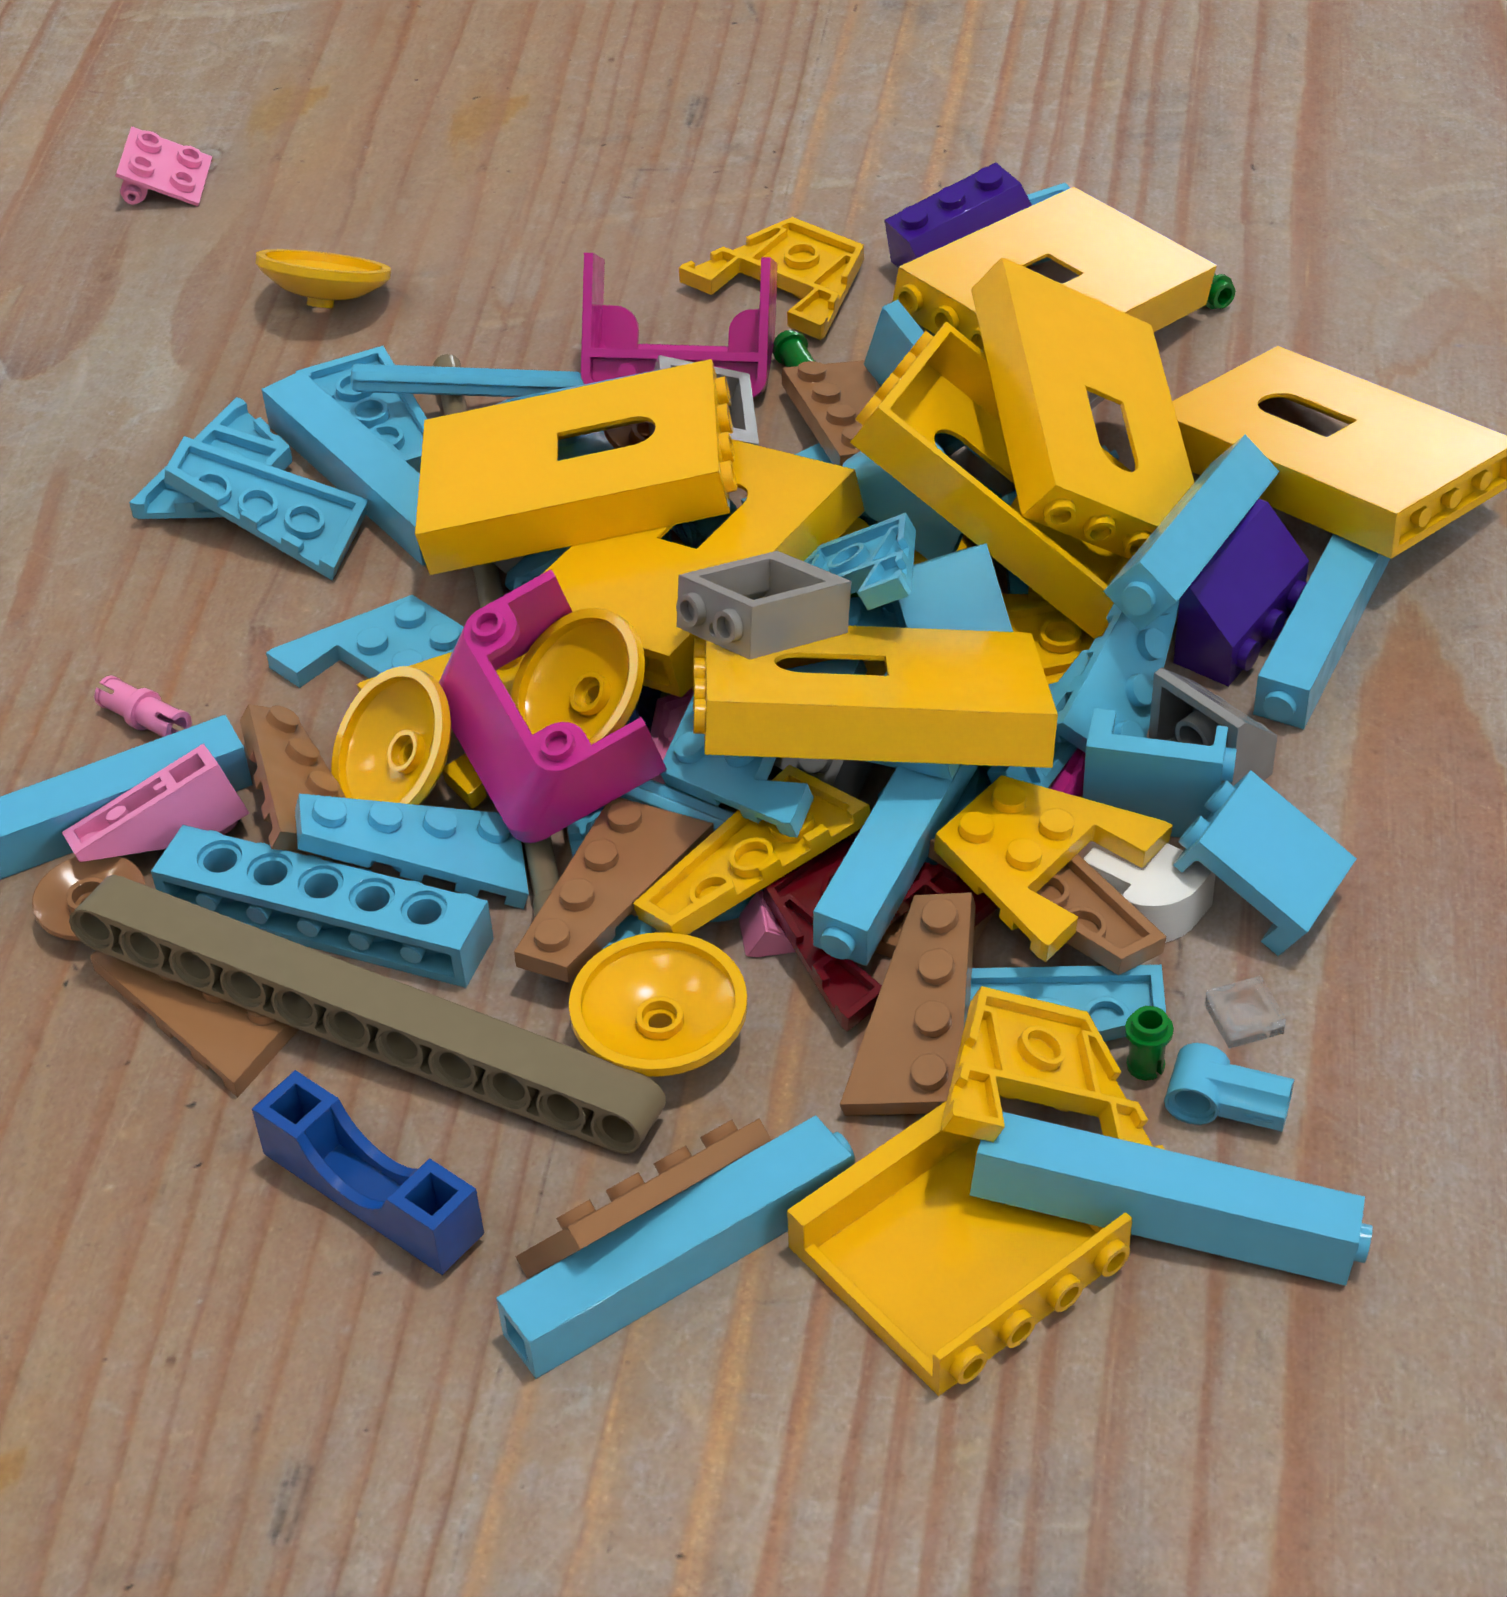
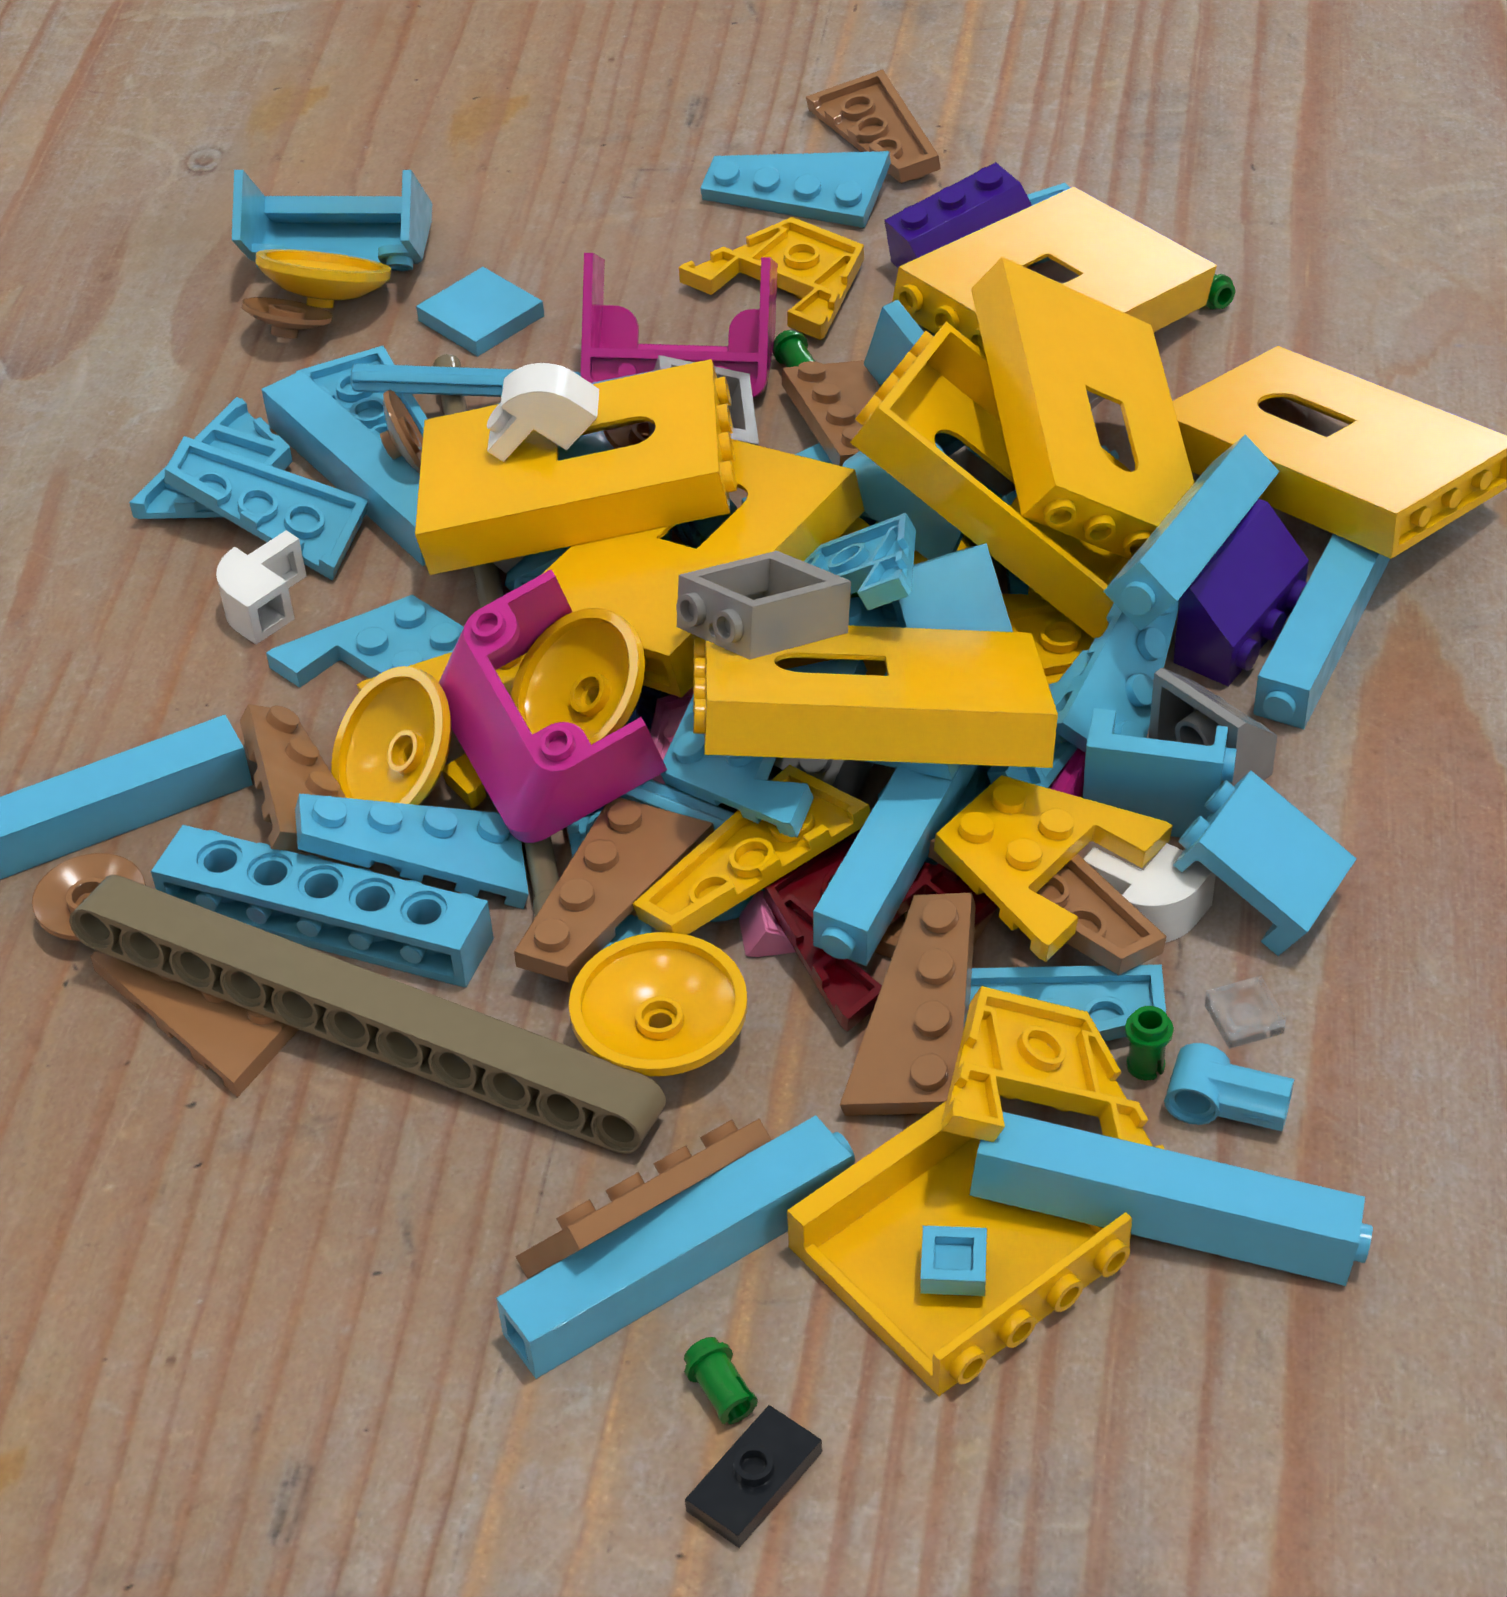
(141, 707): bright pink pin -> none
(151, 813): bright pink slope -> none
(162, 167): bright pink hinge -> none
(258, 585): none -> white brick
(286, 315): none -> medium nougat dish
(365, 227): none -> medium azure windscreen
(402, 434): none -> medium nougat dish
(418, 1209): blue arch -> none
(480, 311): none -> medium azure tile
(545, 400): none -> white brick
(712, 1368): none -> green pin
(753, 1476): none -> black plate
(804, 185): none -> medium azure wing
(876, 119): none -> medium nougat wing
(953, 1260): none -> medium azure plate

